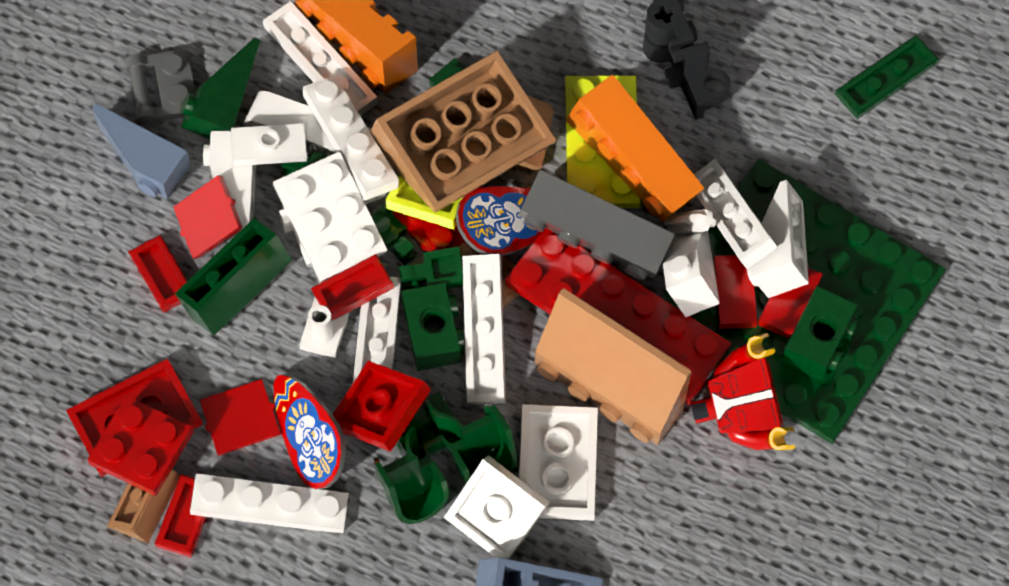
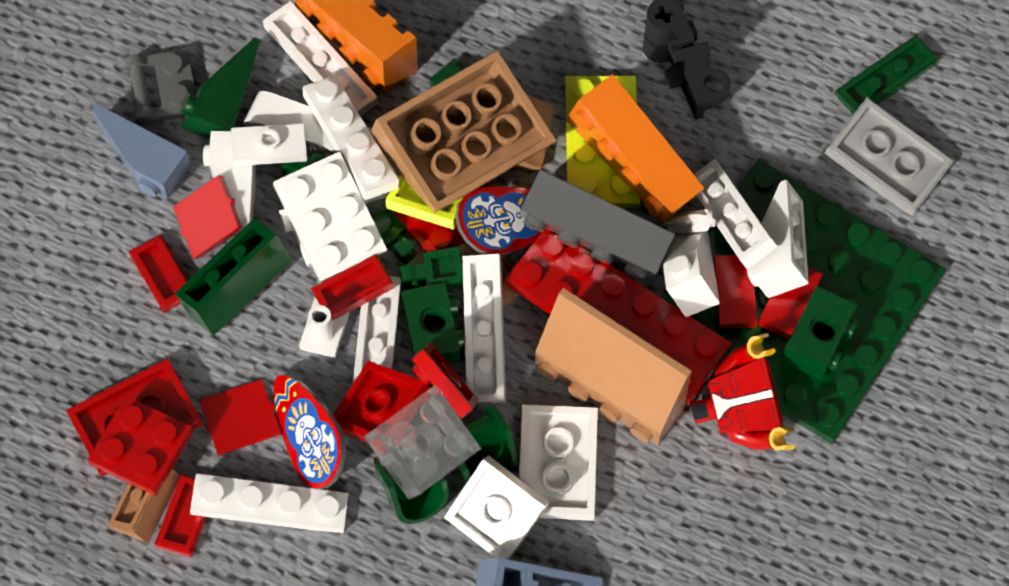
(422, 442): none -> clear brick
(435, 369): none -> red plate
(889, 156): none -> light grey tile

